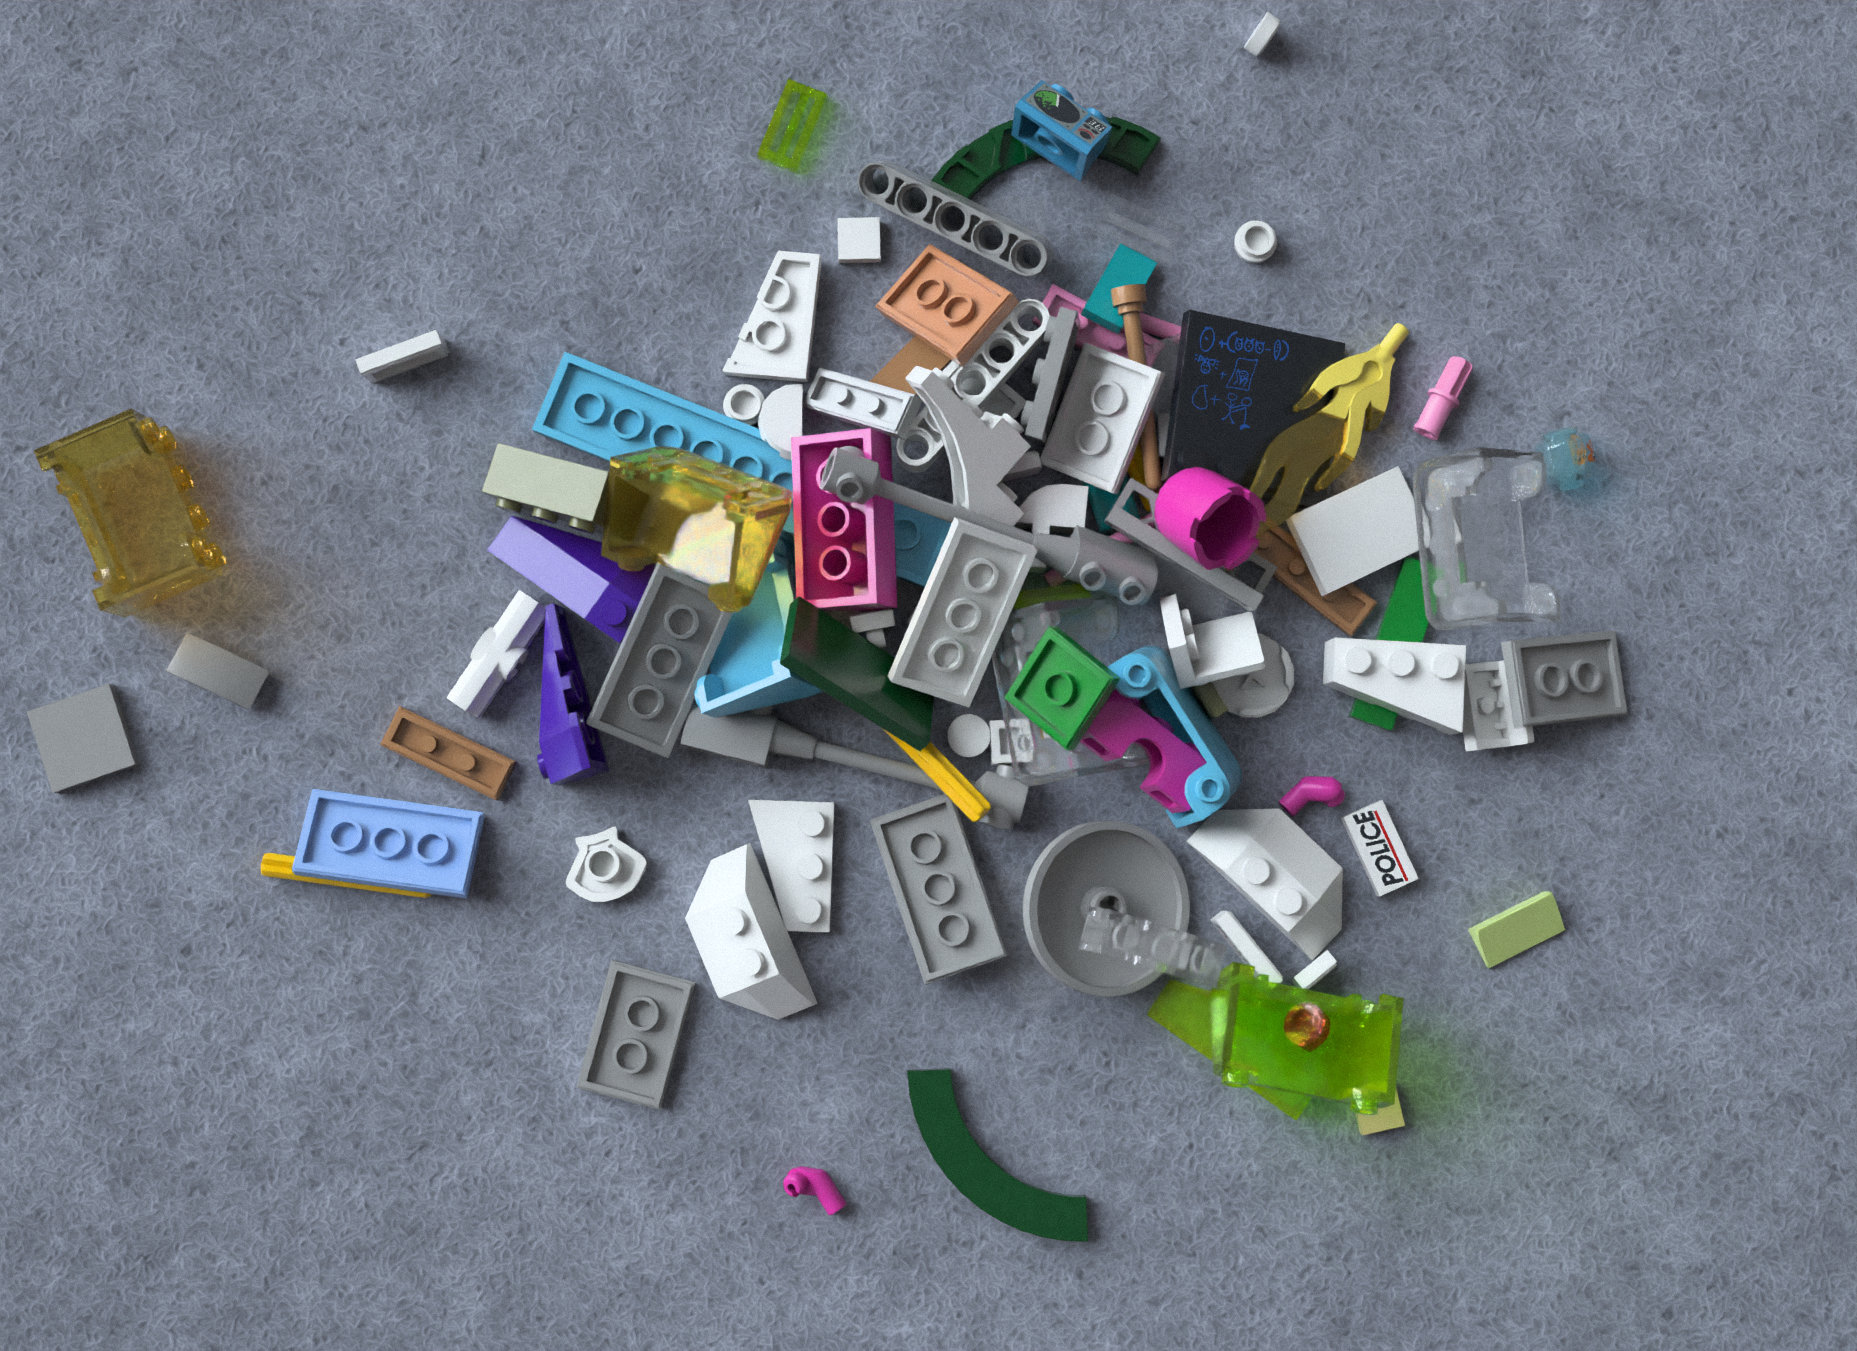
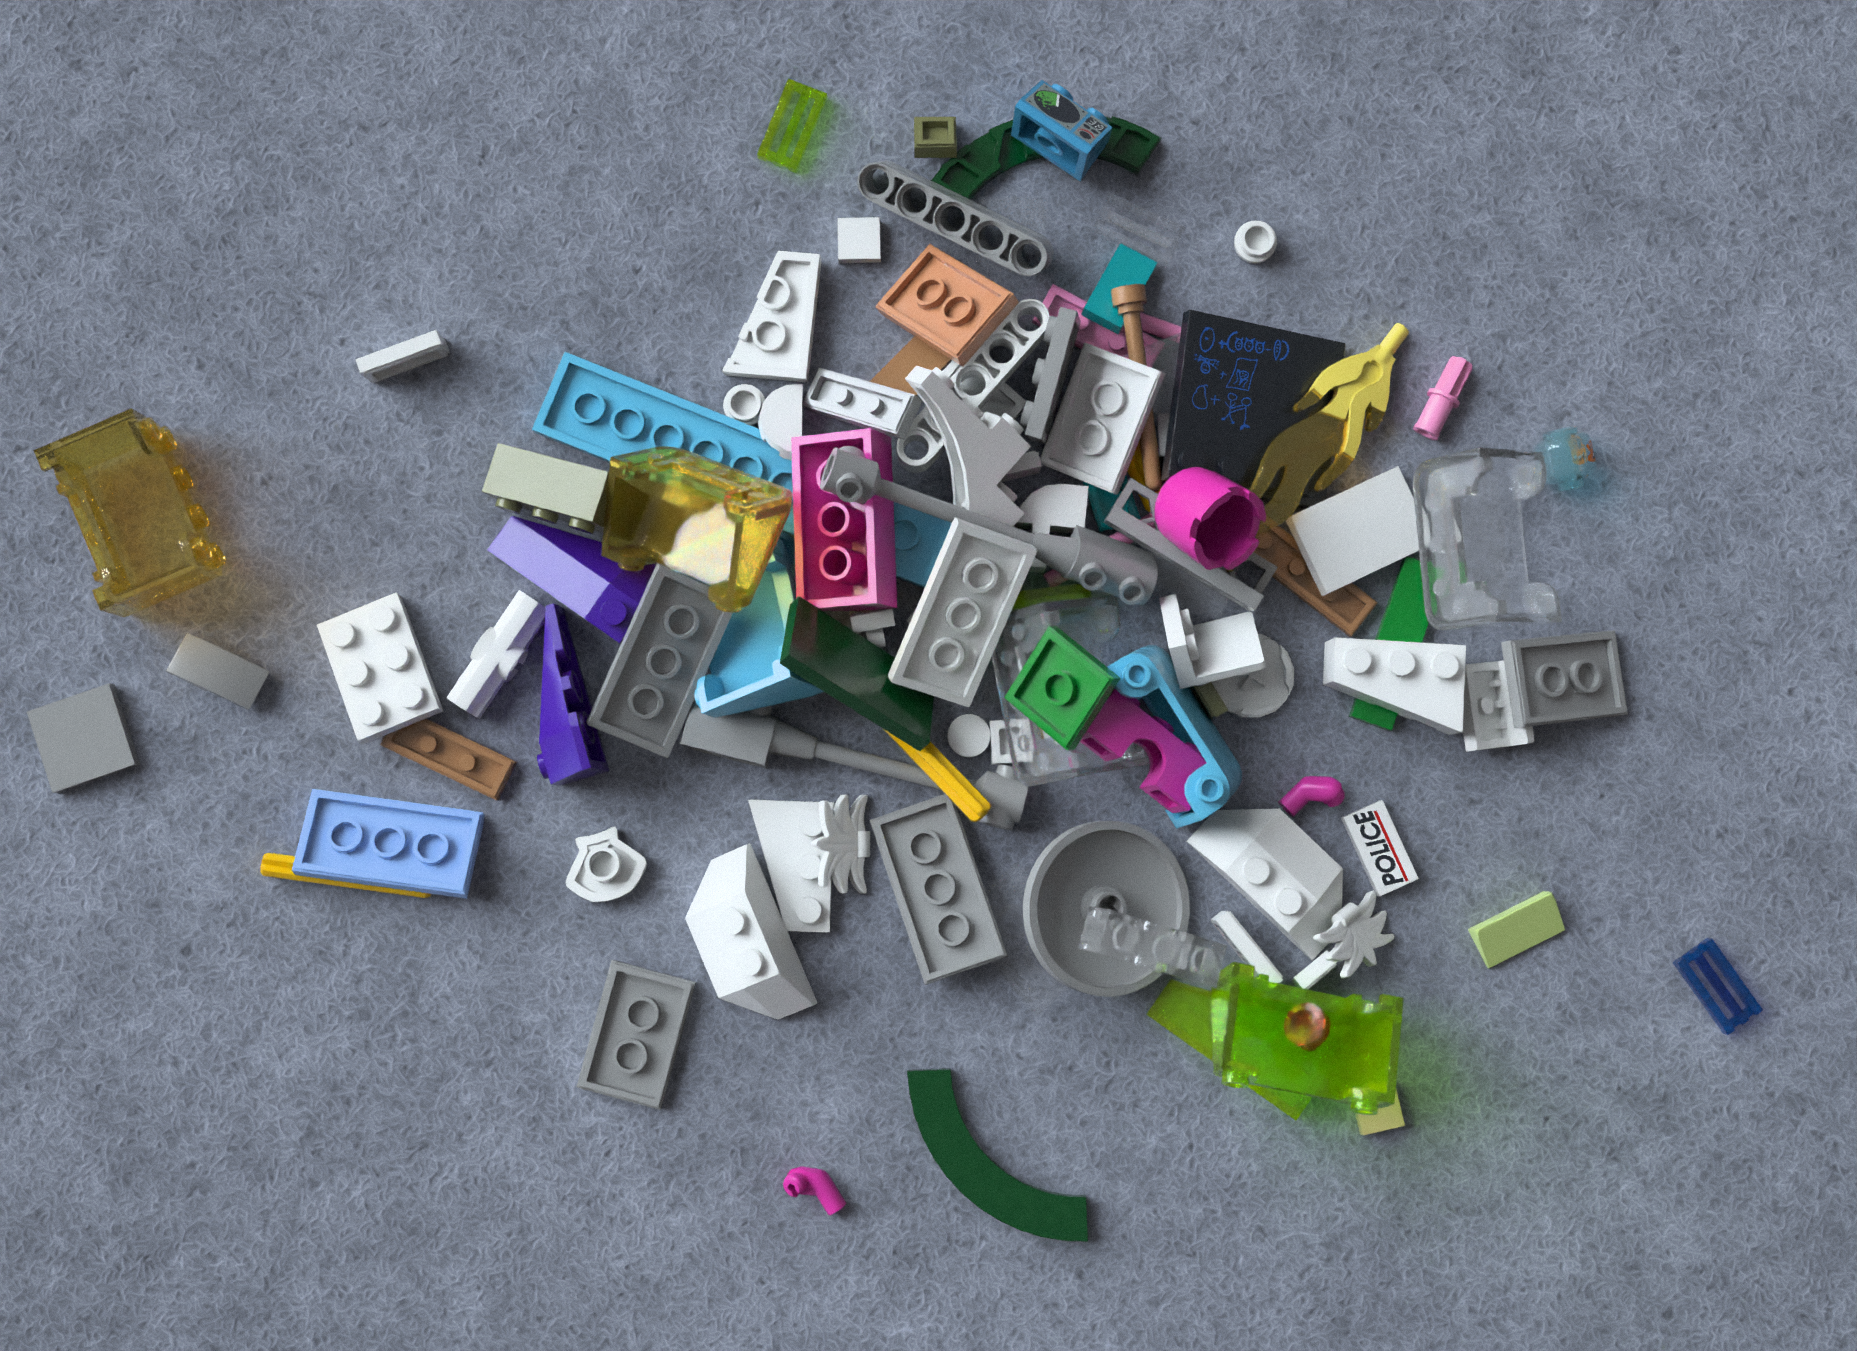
(379, 668): none -> white plate
(843, 844): none -> white piece
(935, 137): none -> olive tile
(1262, 34): white tile -> none
(1356, 935): none -> white piece
(1740, 1016): none -> clear blue tile

